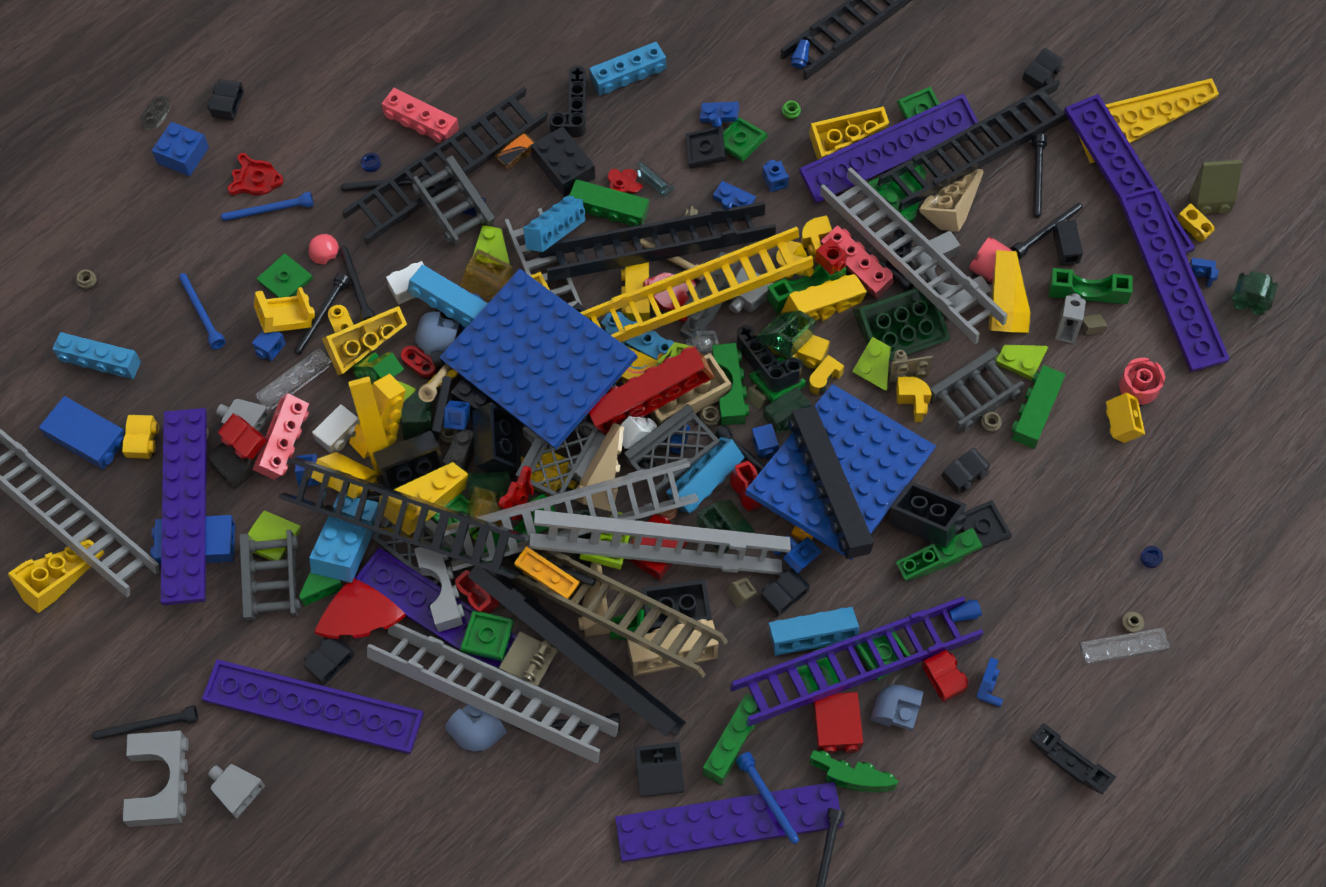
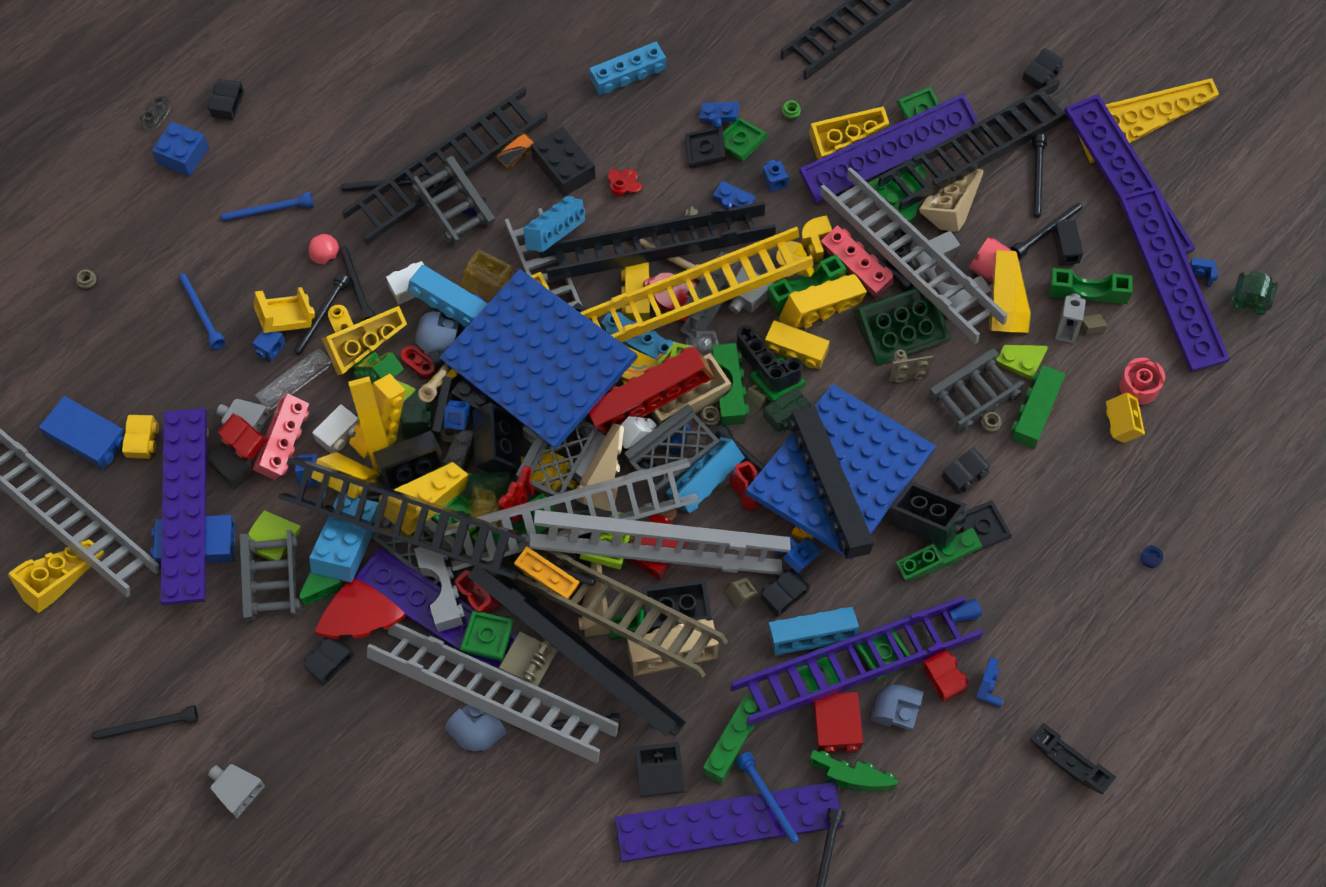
(96, 355): dark azure brick -> none
(167, 805): light grey arch -> none
(254, 177): red tile -> none
(284, 277): green plate -> none
(313, 706): dark purple plate -> none
(371, 162): clear blue tile -> none
(419, 116): coral brick -> none
(492, 242): lime wing -> none
(576, 106): black beam -> none
(611, 203): green brick -> none
(654, 179): clear light blue slope -> none
(723, 516): clear green slope -> none
(765, 441): blue brick -> none
(788, 332): clear green slope -> none
(800, 56): blue cone -> none
(824, 373): yellow leg -> none
(827, 250): red brick -> none
(875, 363): lime wing -> none
(916, 392): yellow brick -> none
(1124, 646): clear plate -> none
(1132, 627): dark tan plate -> none
(1195, 223): yellow leg -> none
(1216, 186): olive slope -> none

